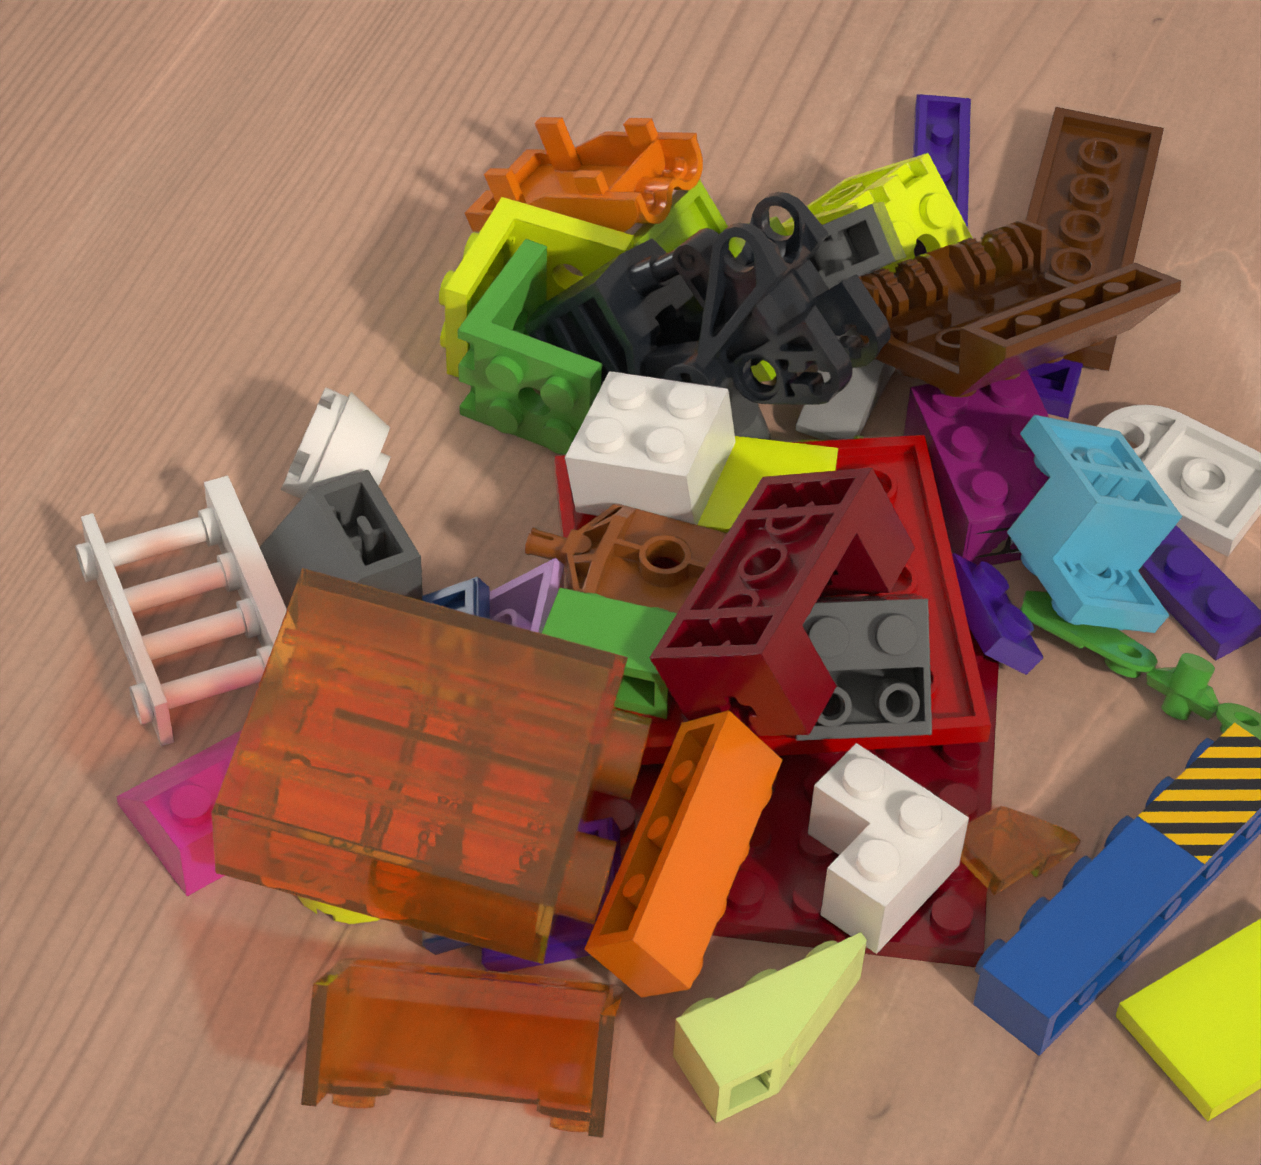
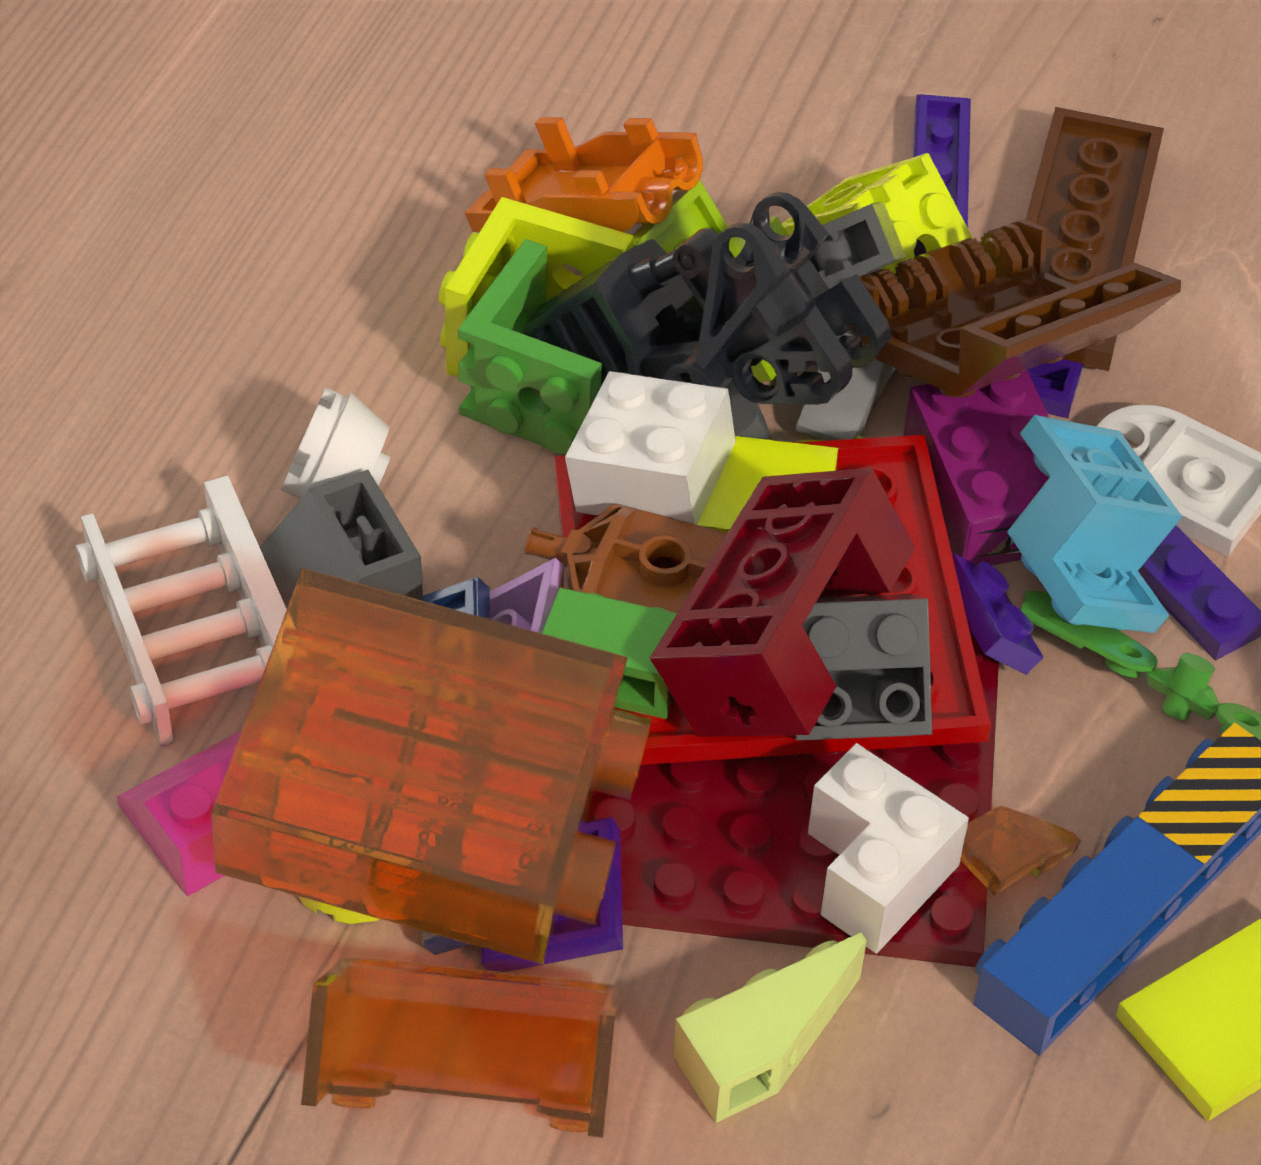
(684, 856): orange brick -> none

